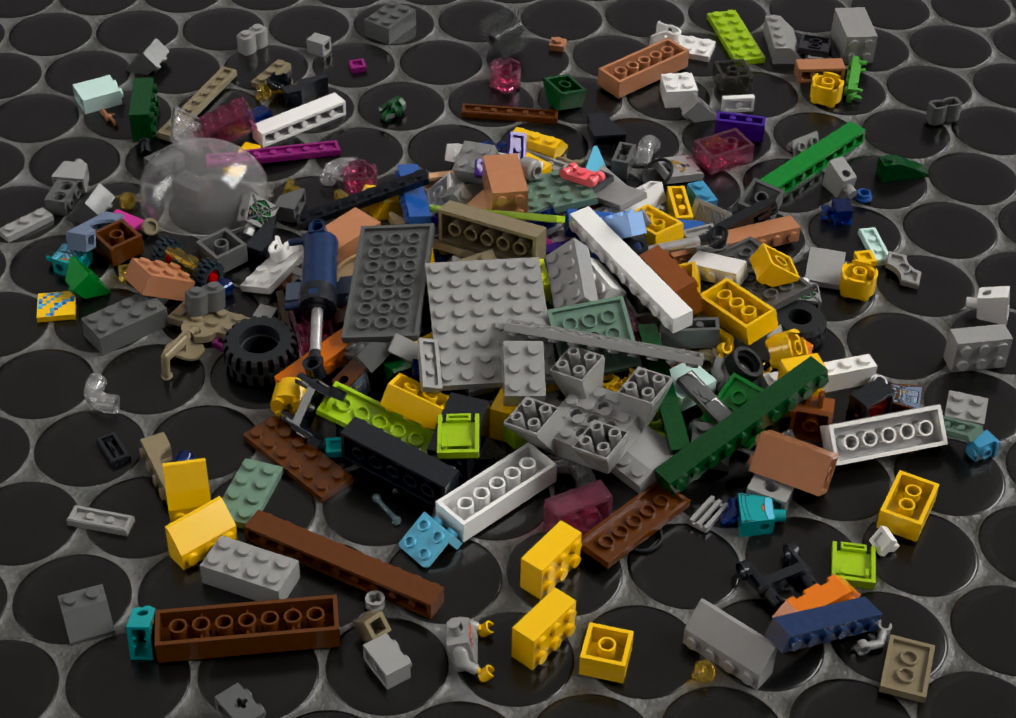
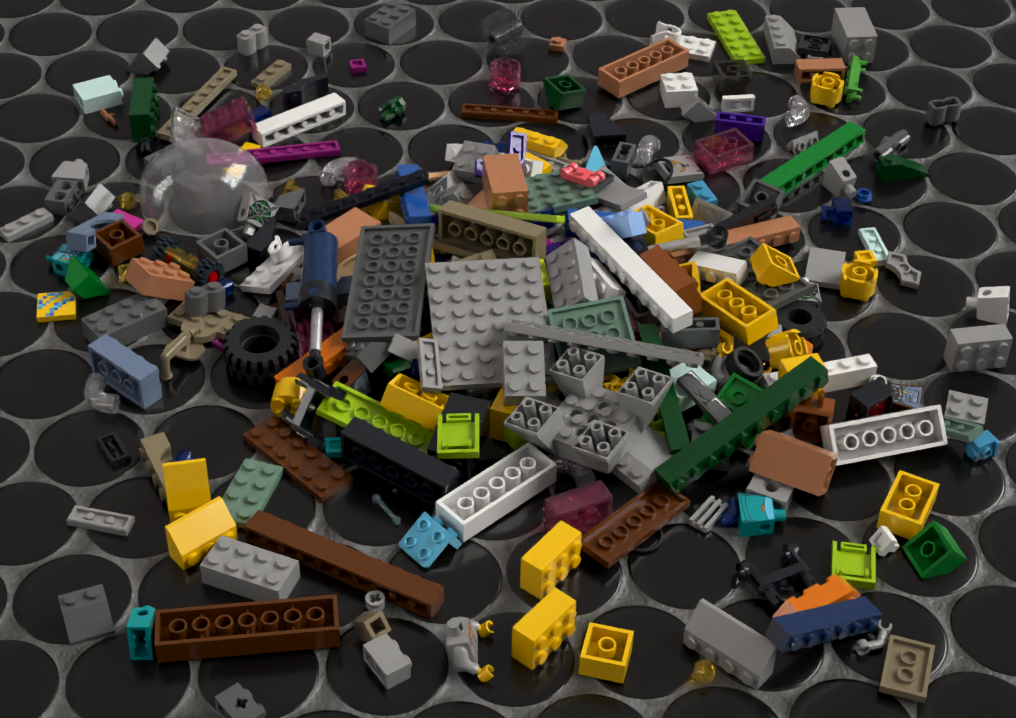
(125, 371): none -> sand blue brick
(276, 82): black hair -> none
(531, 168): light grey head -> none
(799, 111): none -> clear cylinder
(890, 145): none -> dark grey piece
(934, 551): none -> green slope

